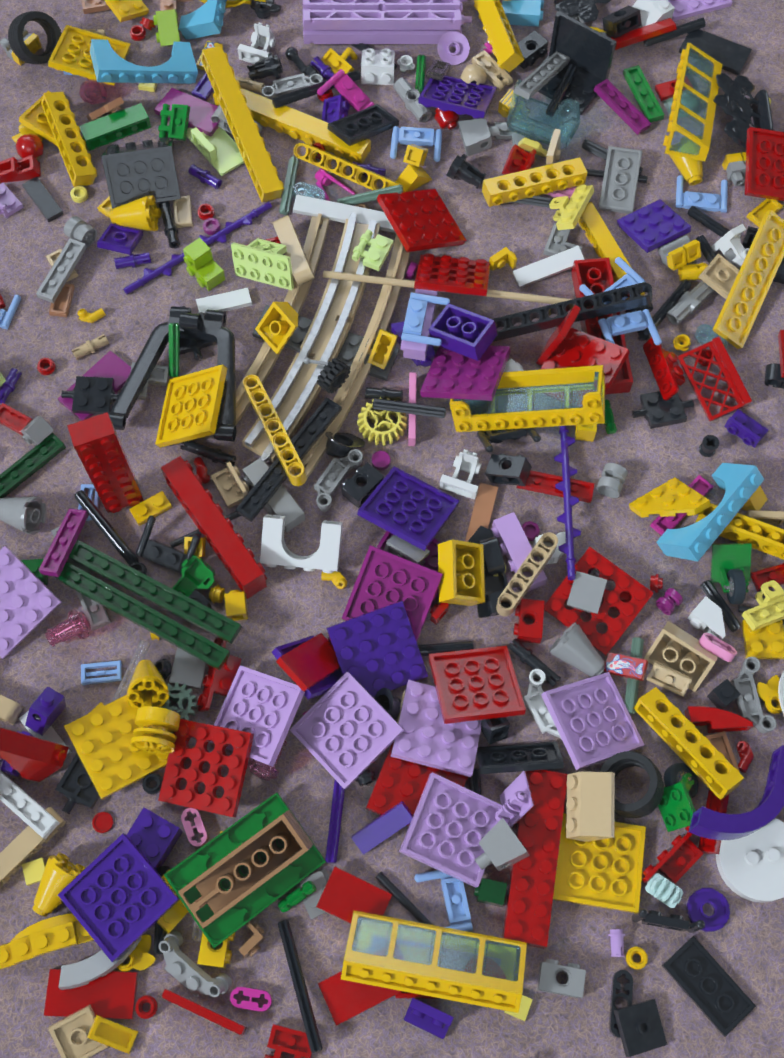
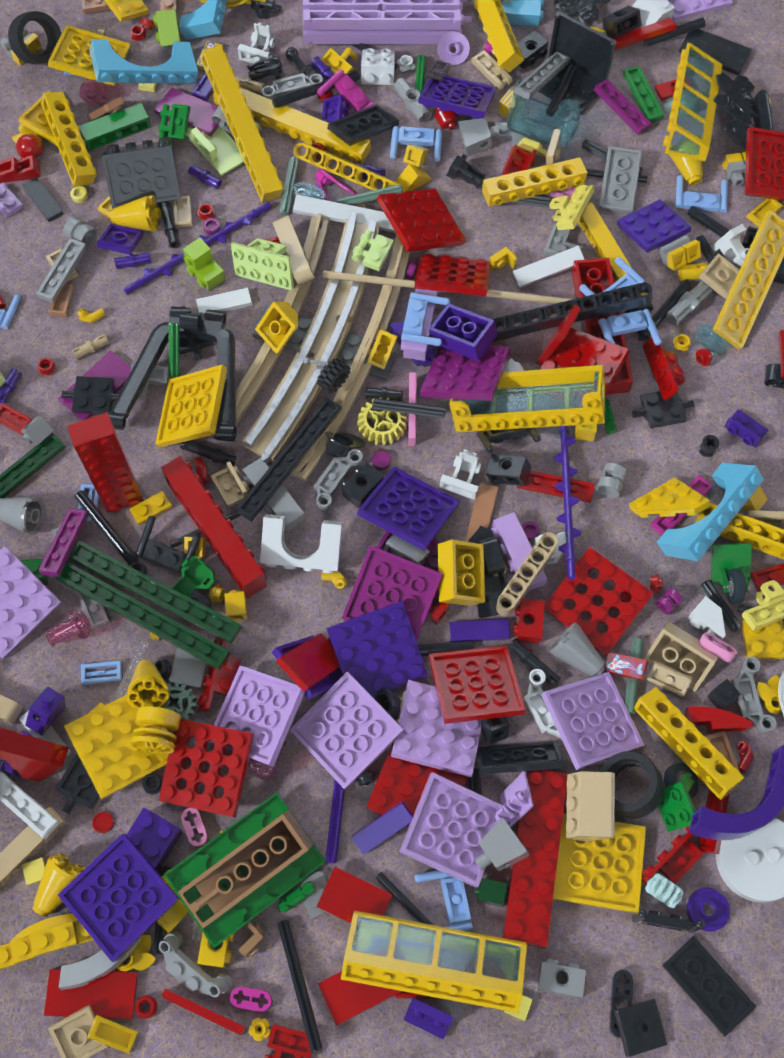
(253, 1029): none -> yellow plate
(277, 436): yellow beam -> none
(474, 72): tan hair -> none
(479, 630): none -> dark purple tile
(587, 592): light grey piece -> none
(617, 942): lavender pin -> none
(643, 958): yellow plate -> none
(726, 368): red fence -> none

